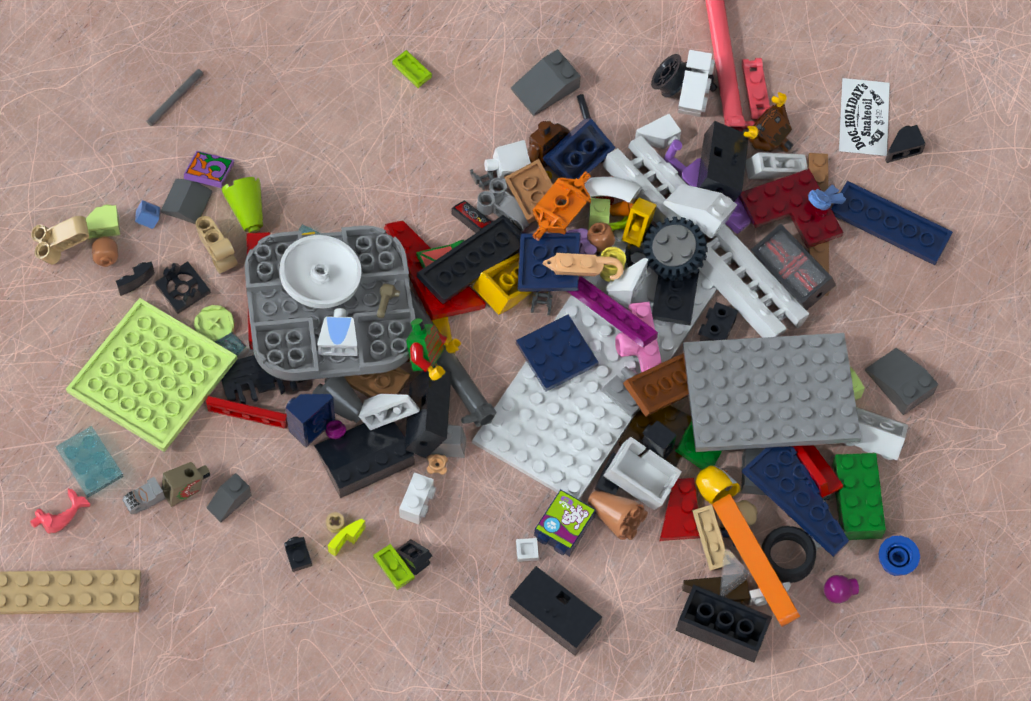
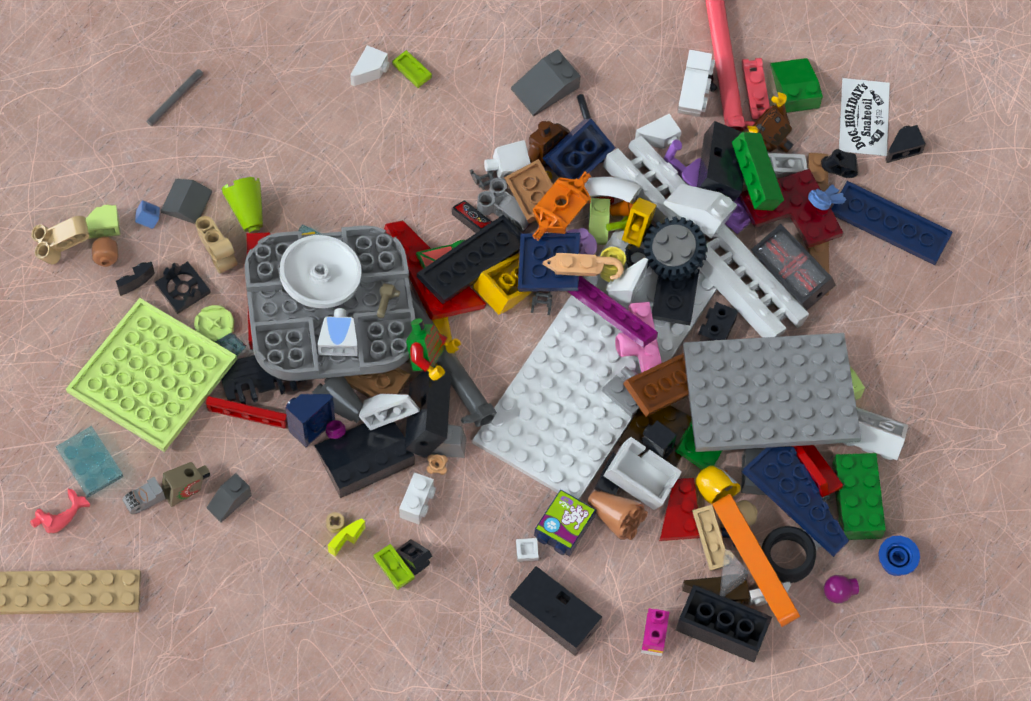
(208, 169): tile -> none
(297, 553): black bracket -> none
(369, 66): none -> white slope
(556, 352): dark blue plate -> none
(601, 236): nougat head -> none
(655, 632): none -> dark pink hips
(670, 75): black wheel -> none
(757, 171): none -> green brick
(798, 83): none -> green slope
(841, 164): none -> black piece
(902, 380): dark grey slope -> none

